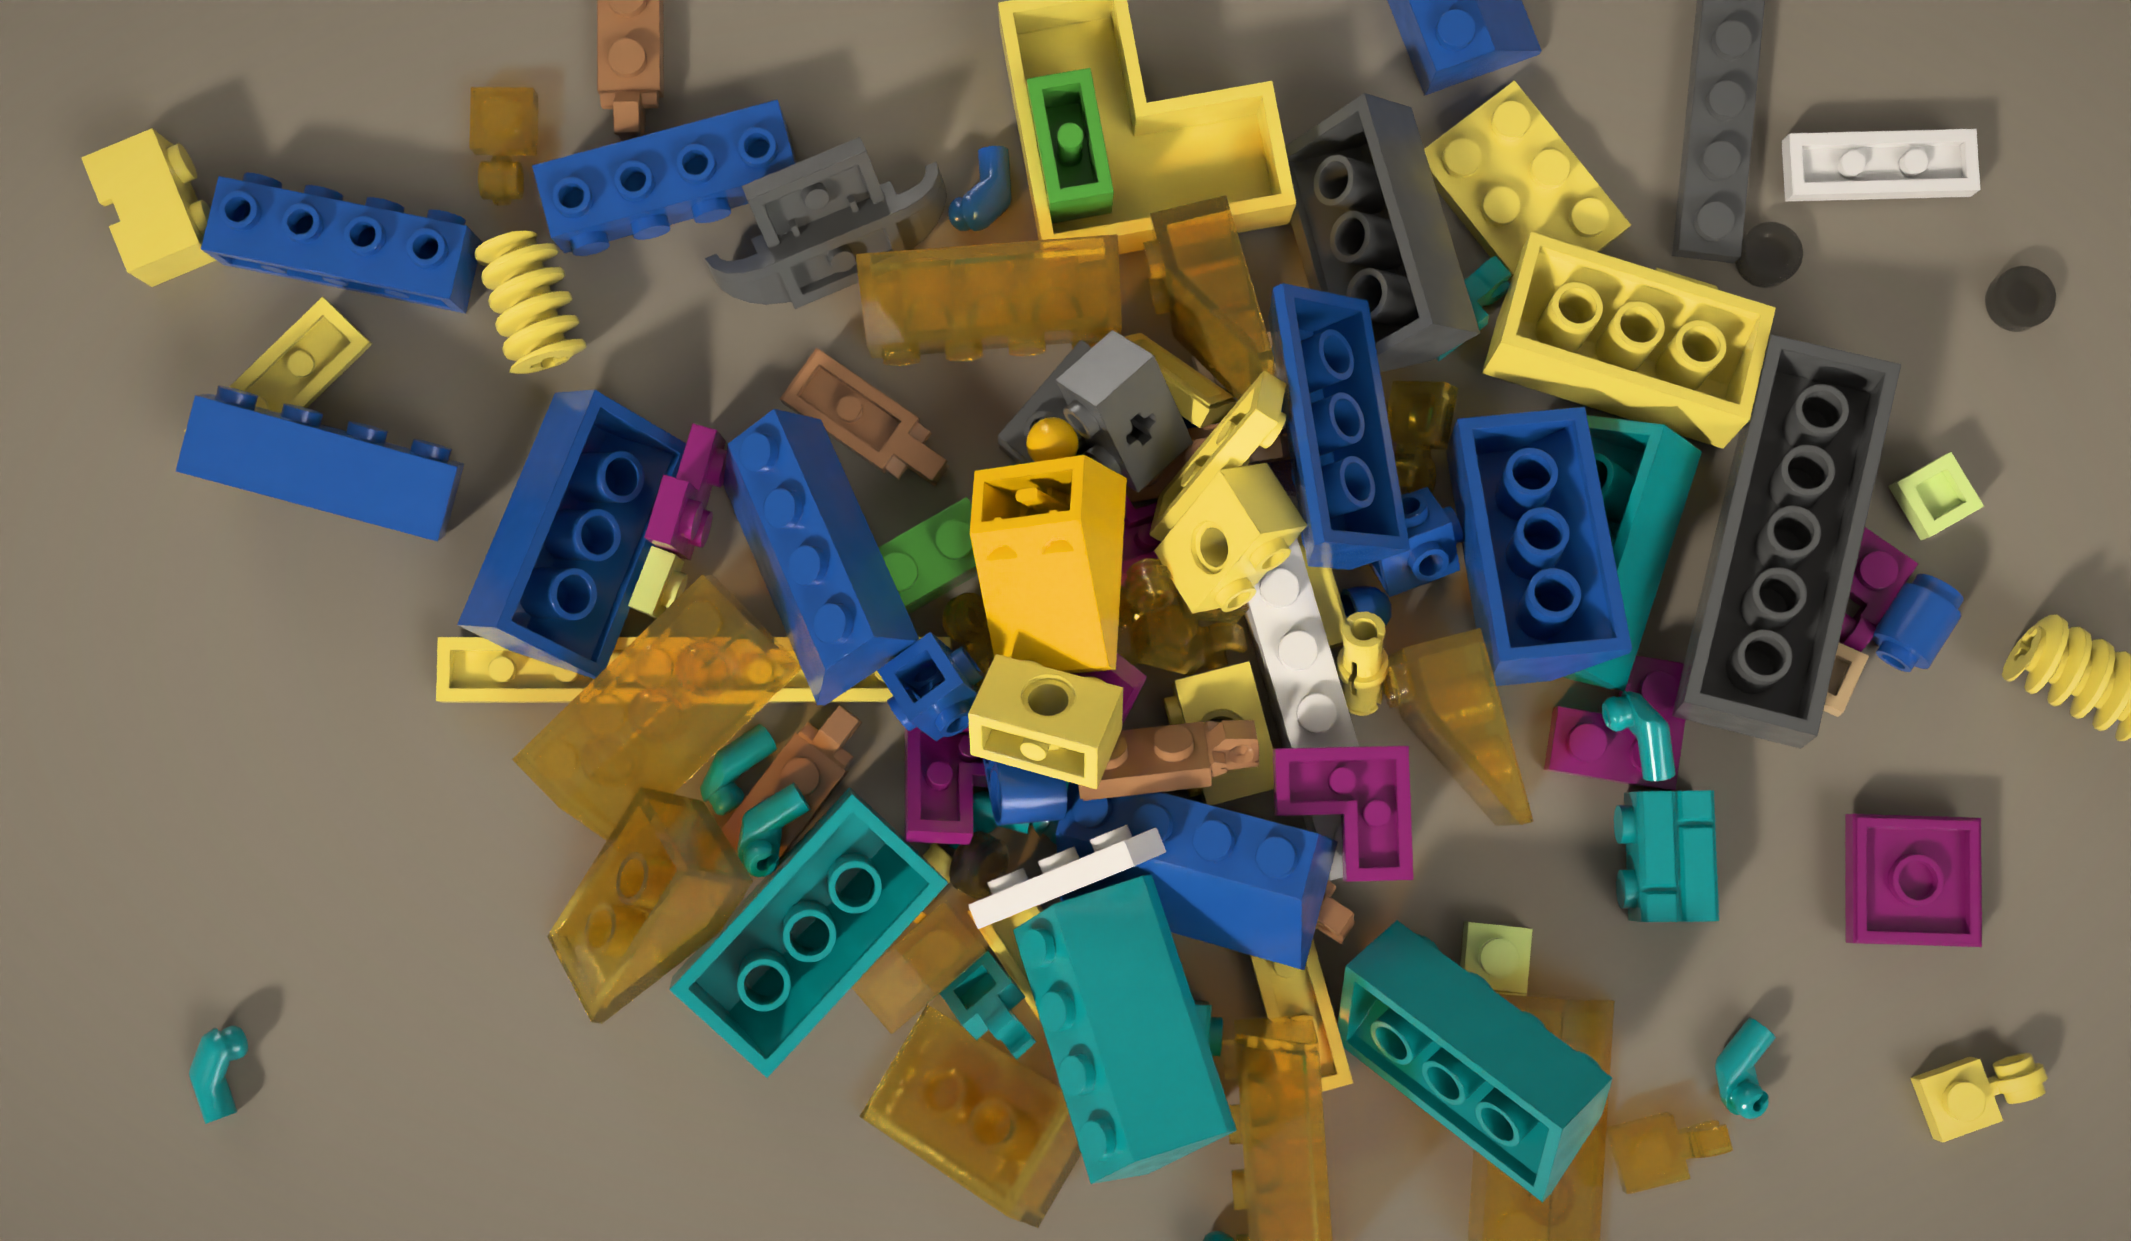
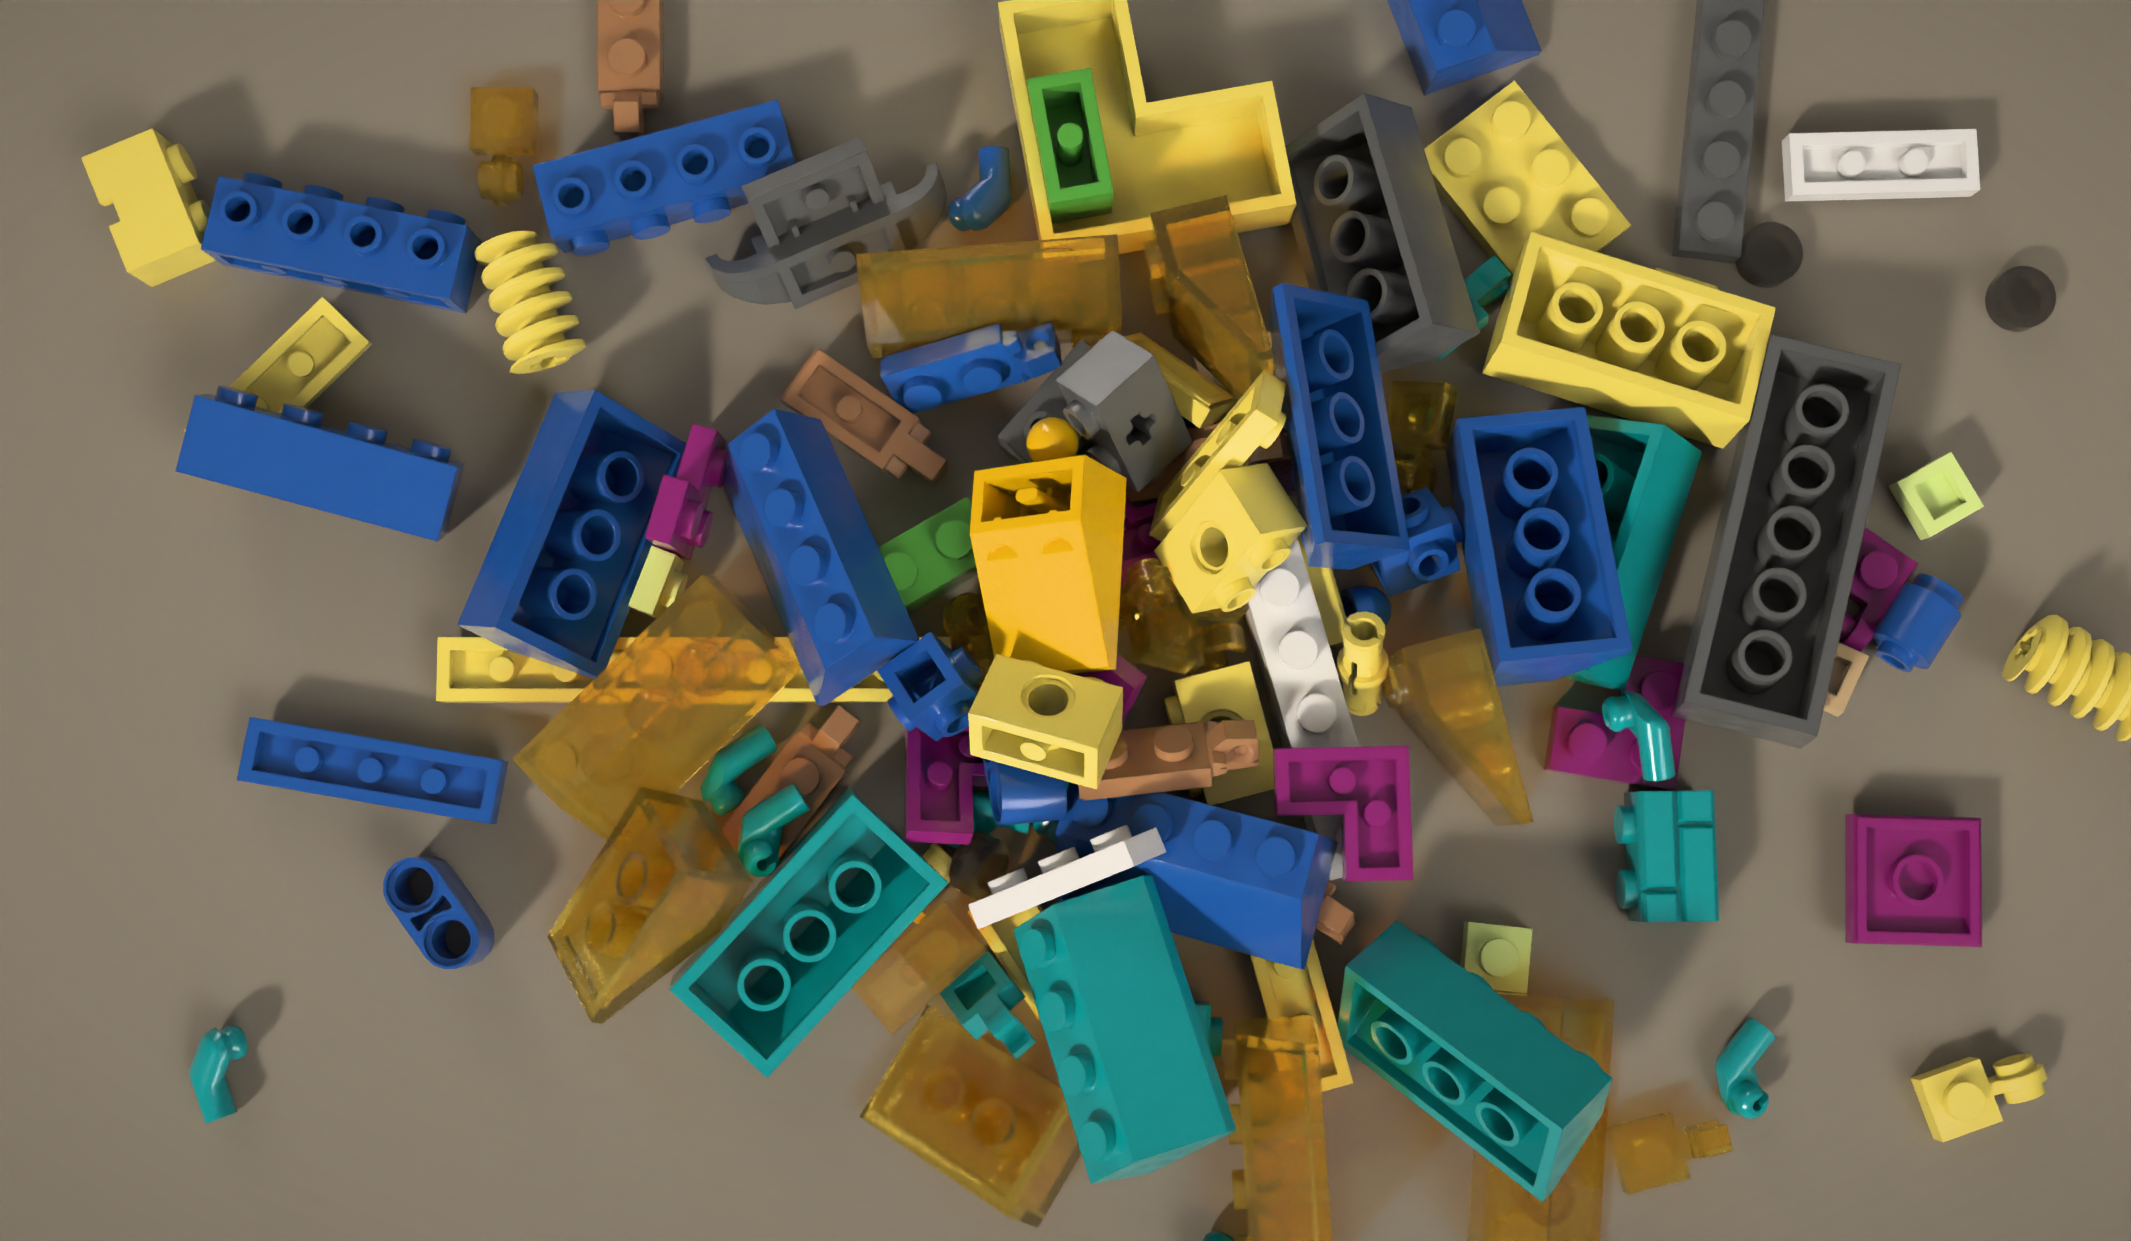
(372, 770): none -> blue plate
(429, 921): none -> blue beam
(969, 365): none -> blue hinge

